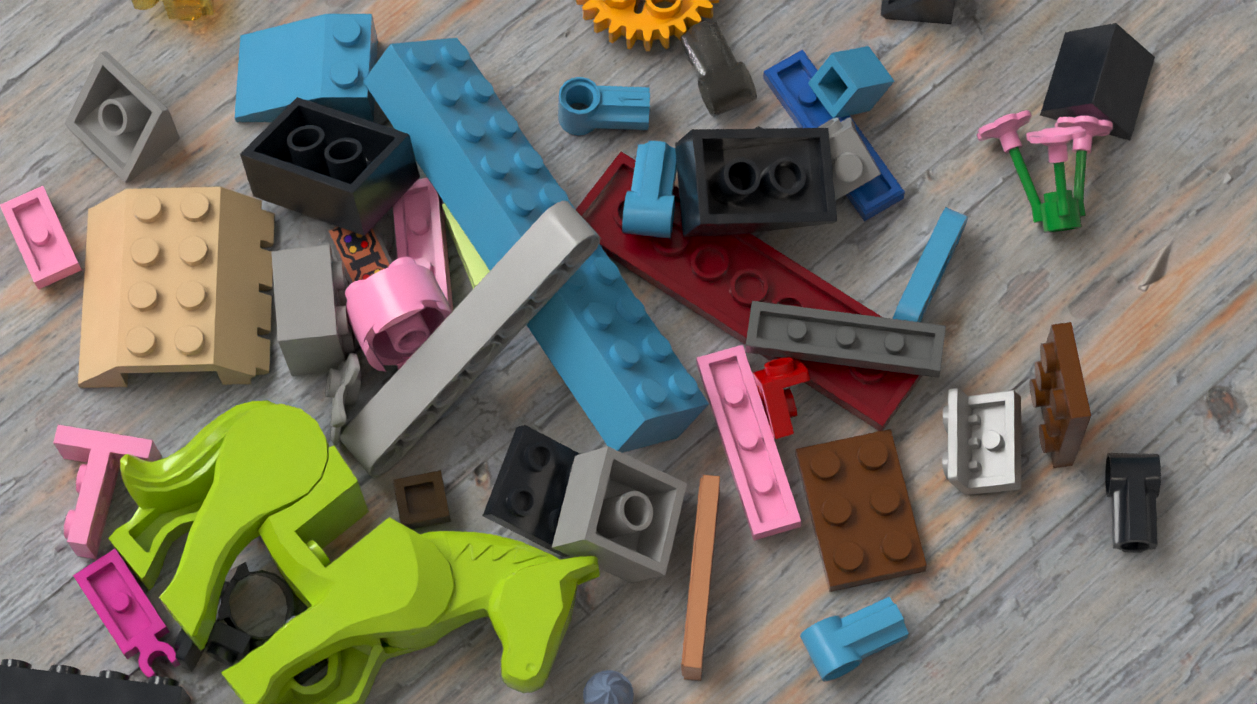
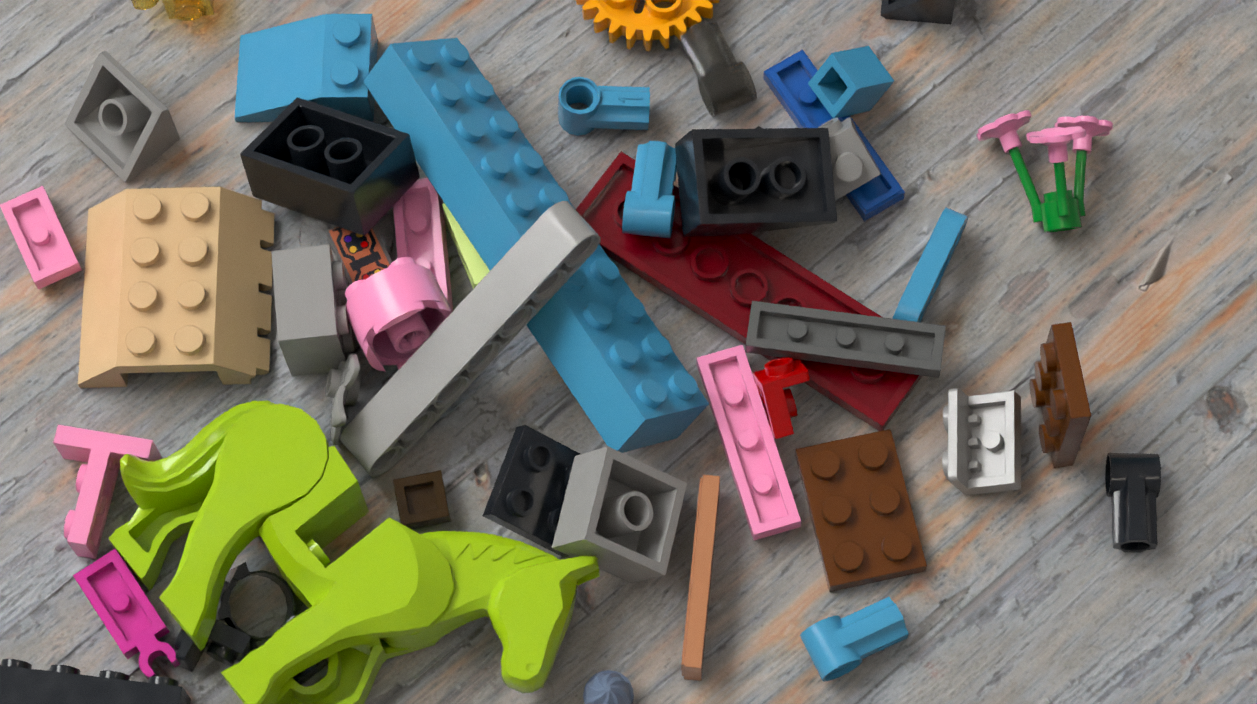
(1100, 76): black slope -> none

